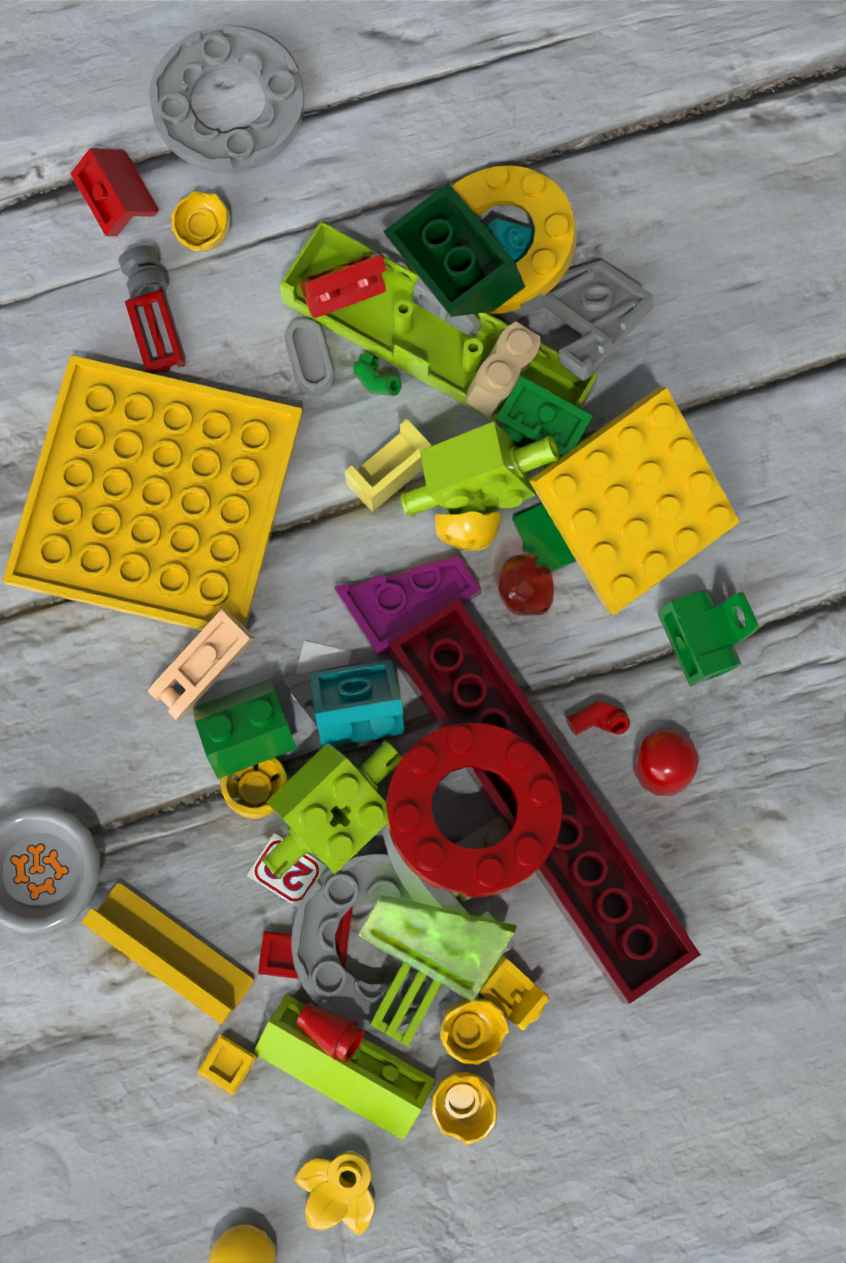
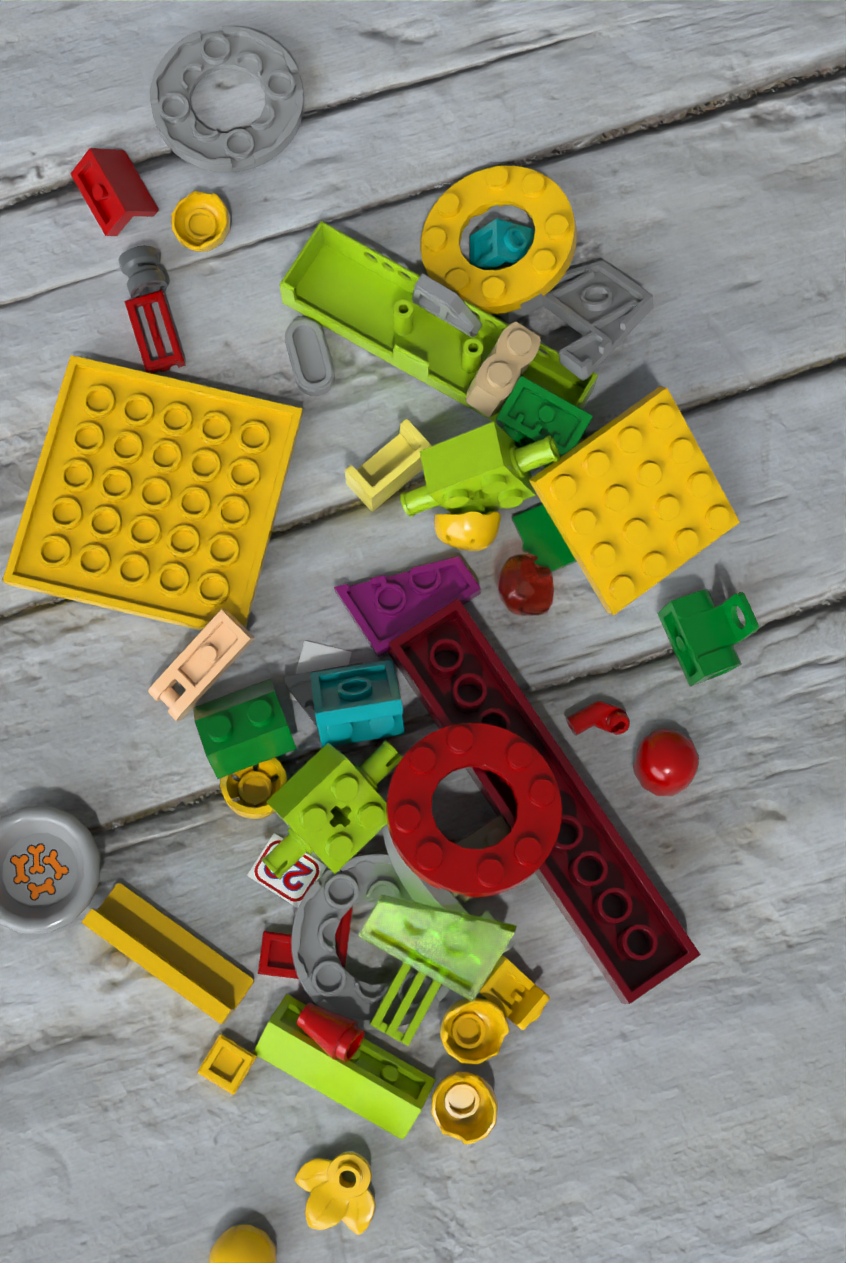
(344, 285): red bracket -> none
(375, 383): green arm -> none
(455, 255): dark green slope -> none

